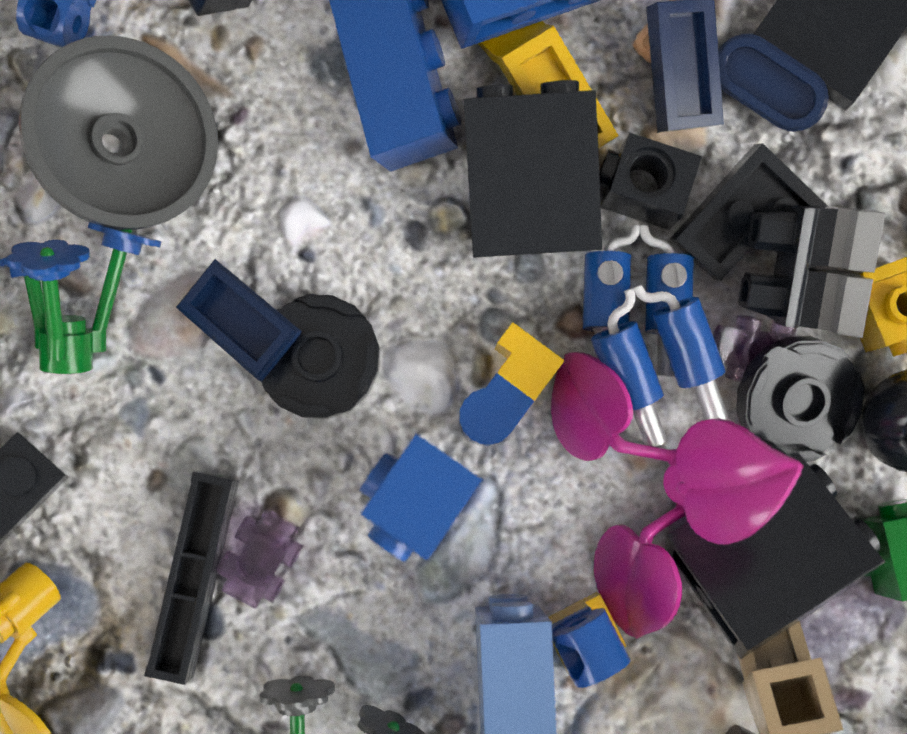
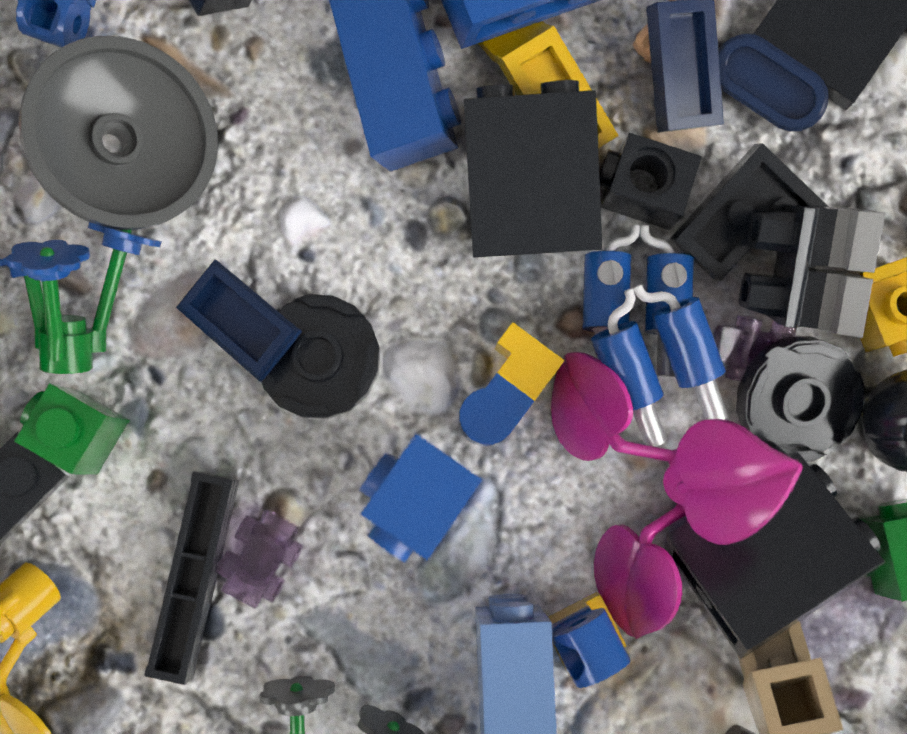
(70, 429): none -> green brick

